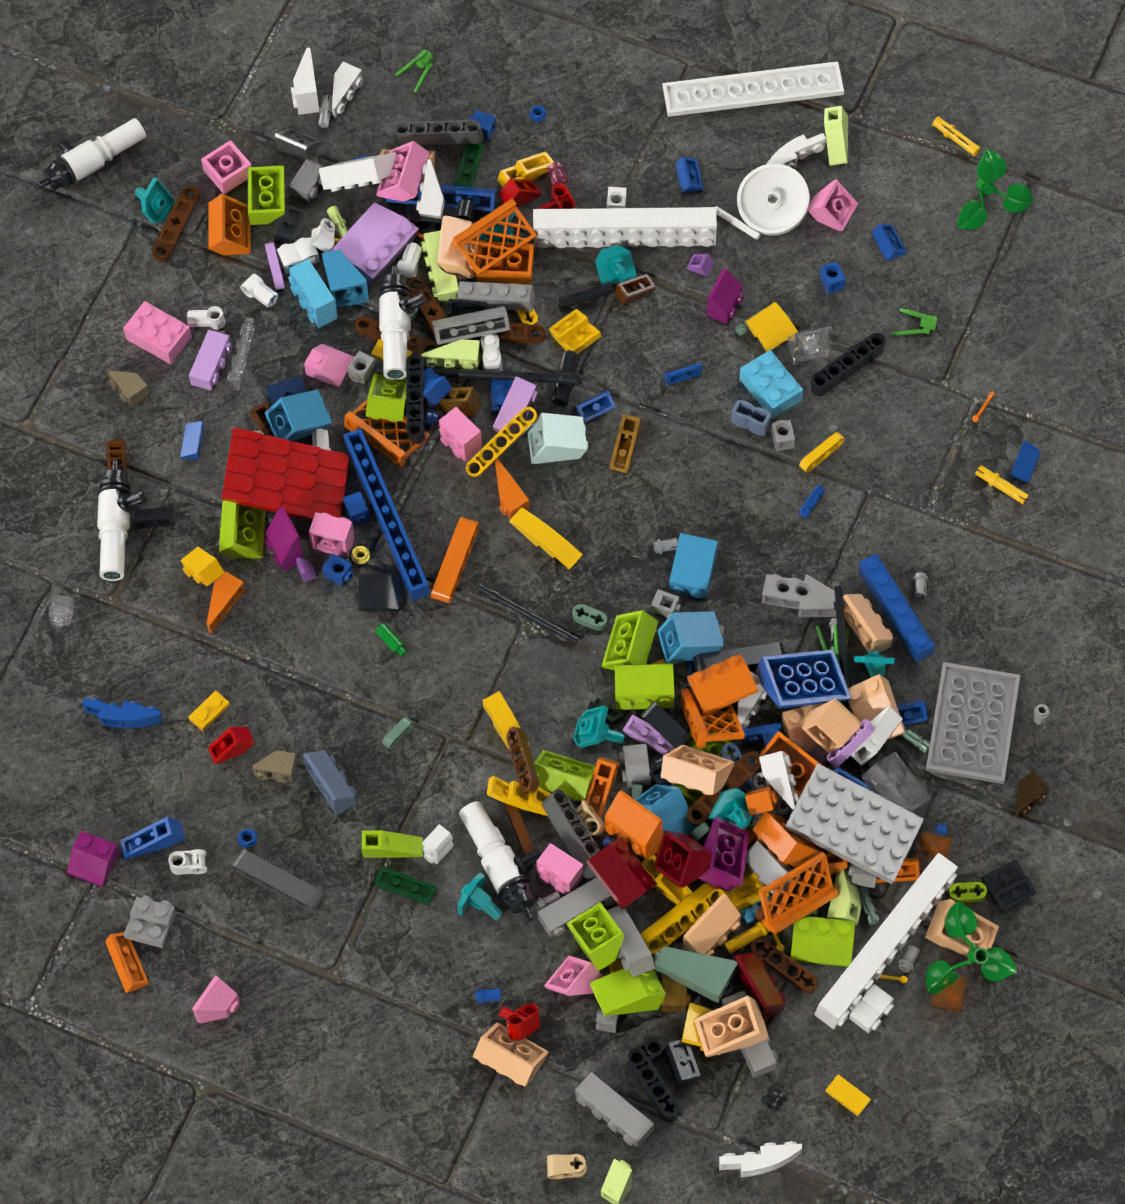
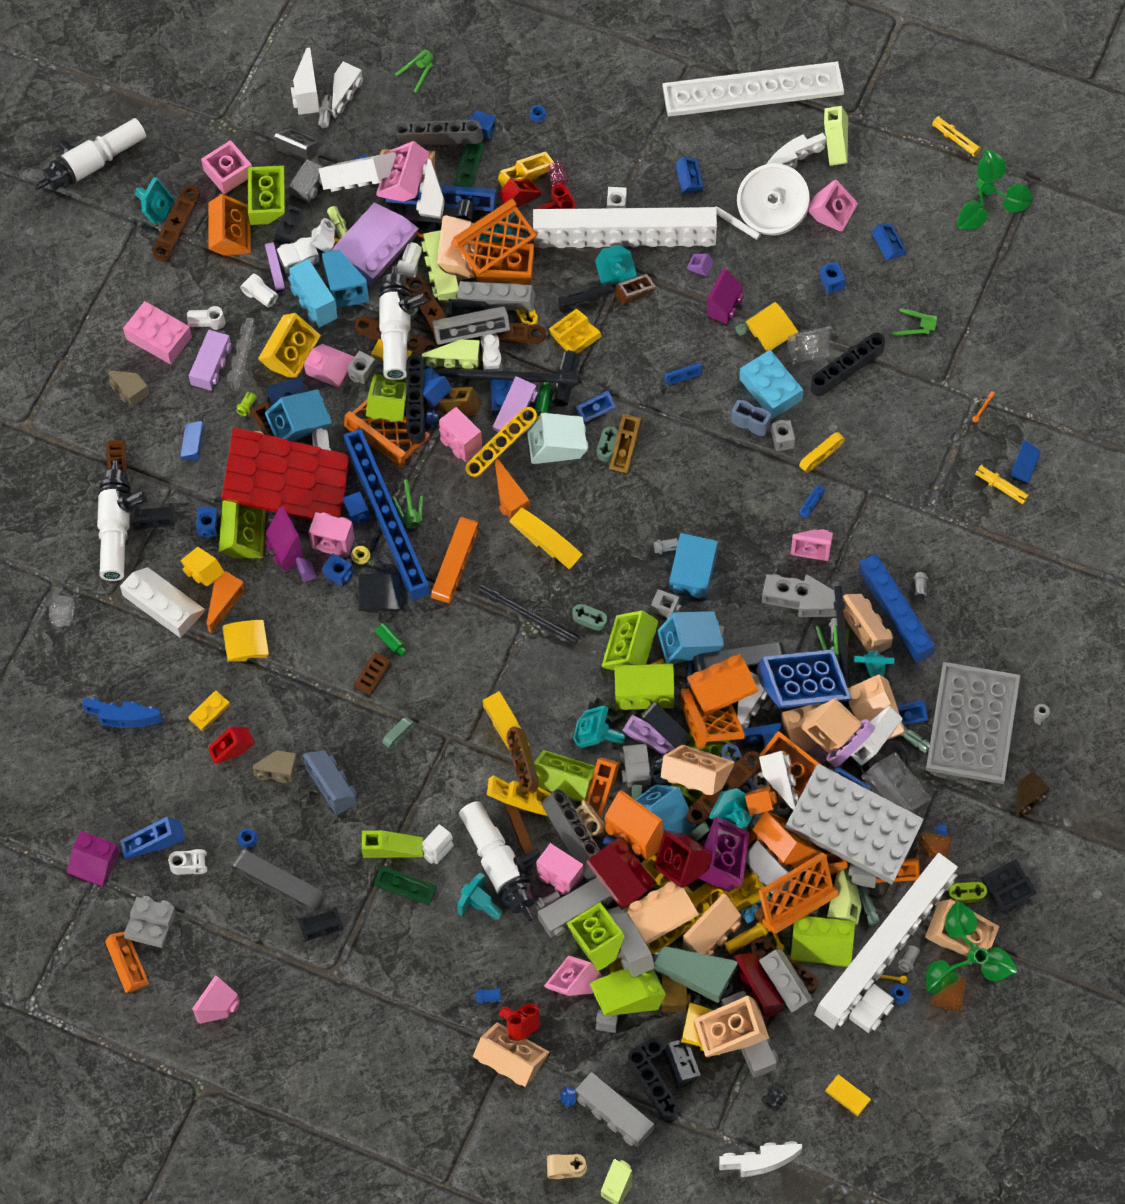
(161, 601): none -> white slope
(207, 514): none -> blue brick
(244, 408): none -> lime pin
(245, 640): none -> yellow slope
(289, 346): none -> yellow slope
(320, 925): none -> black hinge
(372, 663): none -> reddish brown slope
(411, 518): none -> bright green plant
(543, 399): none -> green cylinder
(568, 1096): none -> blue plate
(603, 442): none -> sand green beam
(661, 911): none -> light nougat slope
(786, 980): none -> light grey brick
(812, 544): none -> bright pink slope
(899, 999): none -> blue plate

